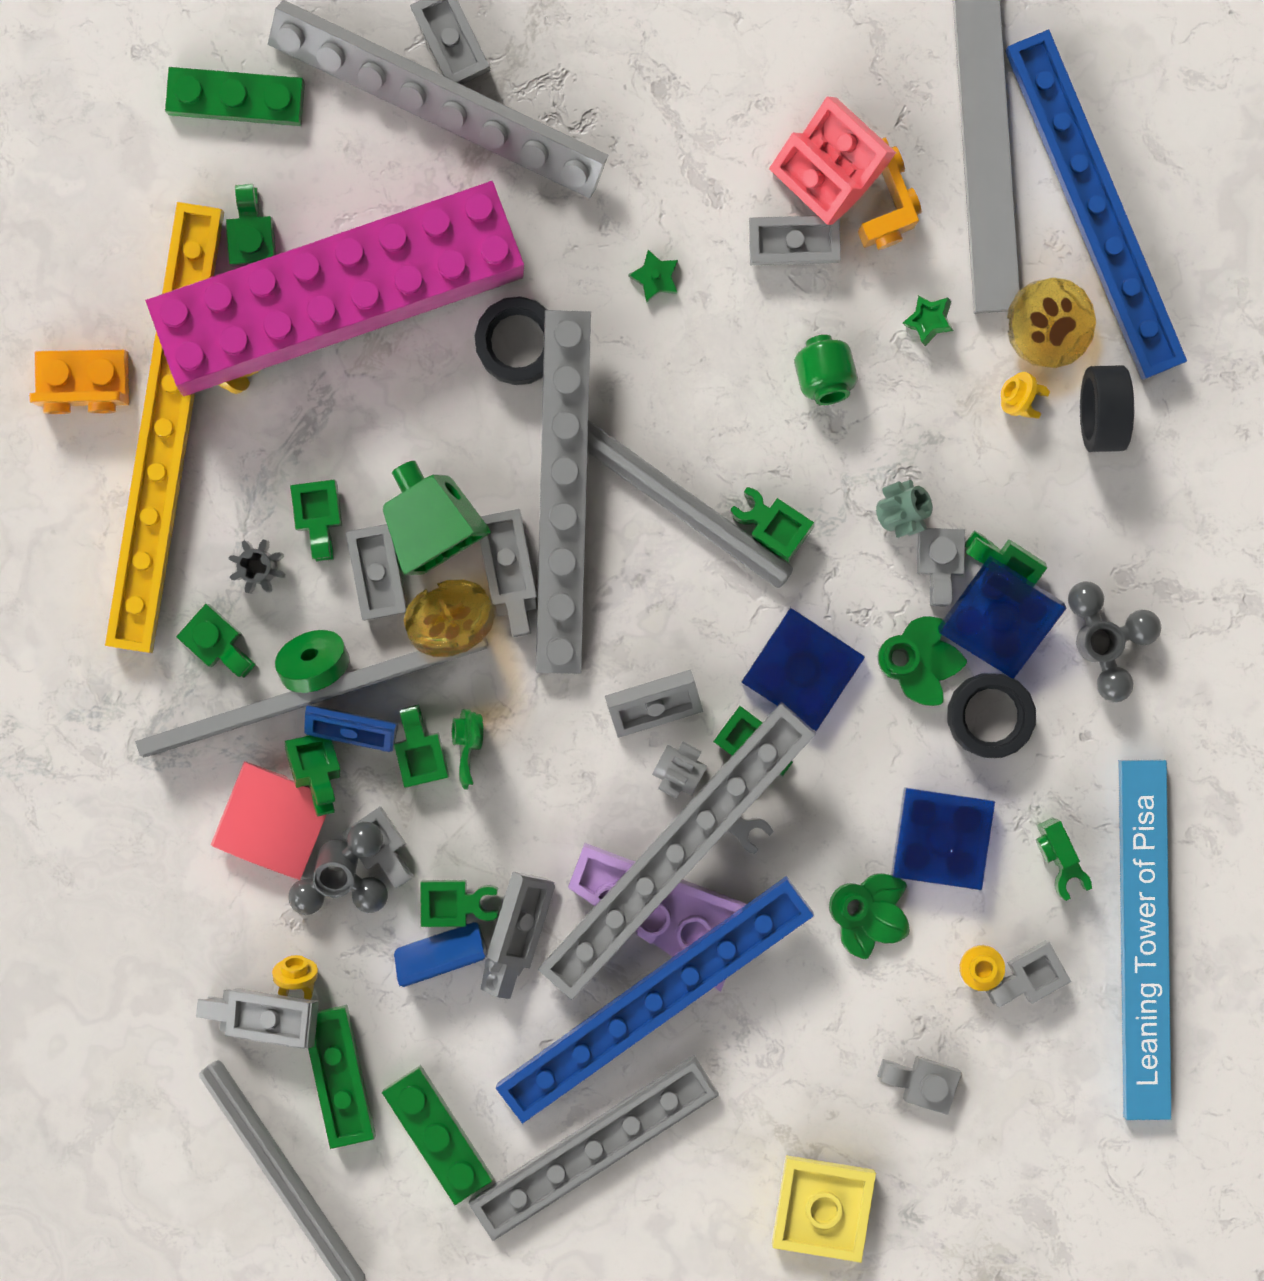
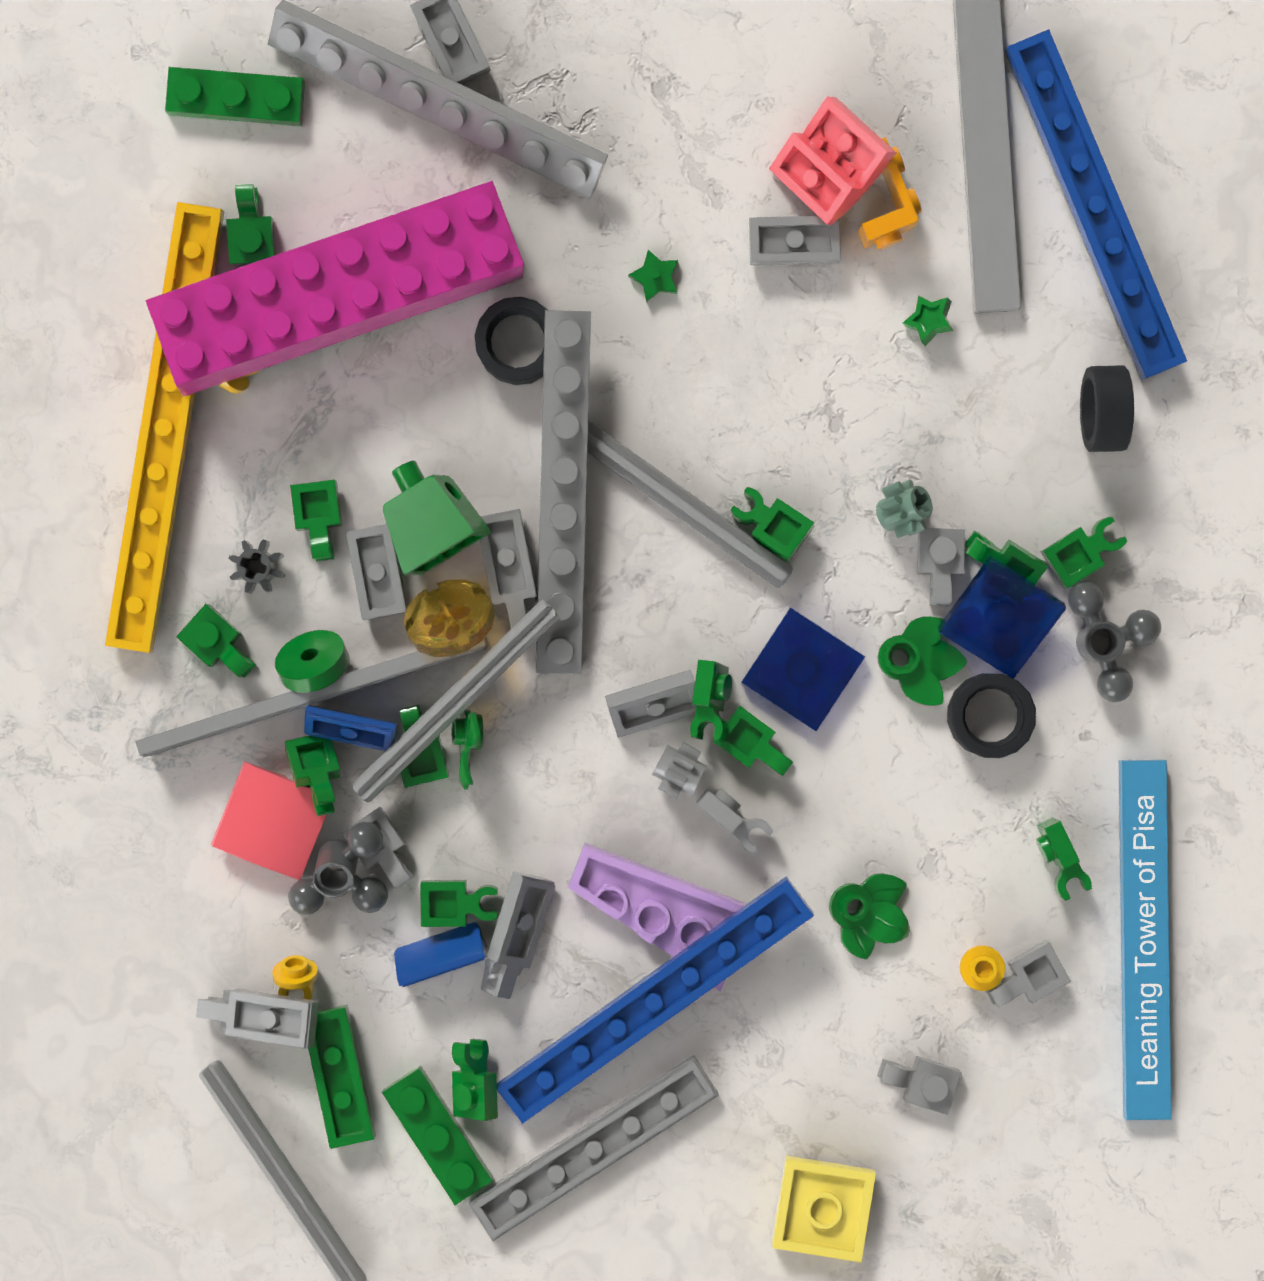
(81, 379): light orange bracket -> none
(455, 701): none -> light grey axle
(472, 1085): none -> green plate
(677, 850): light grey plate -> none
(711, 691): none -> green plate
(825, 370): green head -> none
(942, 838): clear blue plate -> none
(1019, 394): yellow plate -> none
(1051, 322): clear yellow tile -> none
(1078, 555): none -> green plate

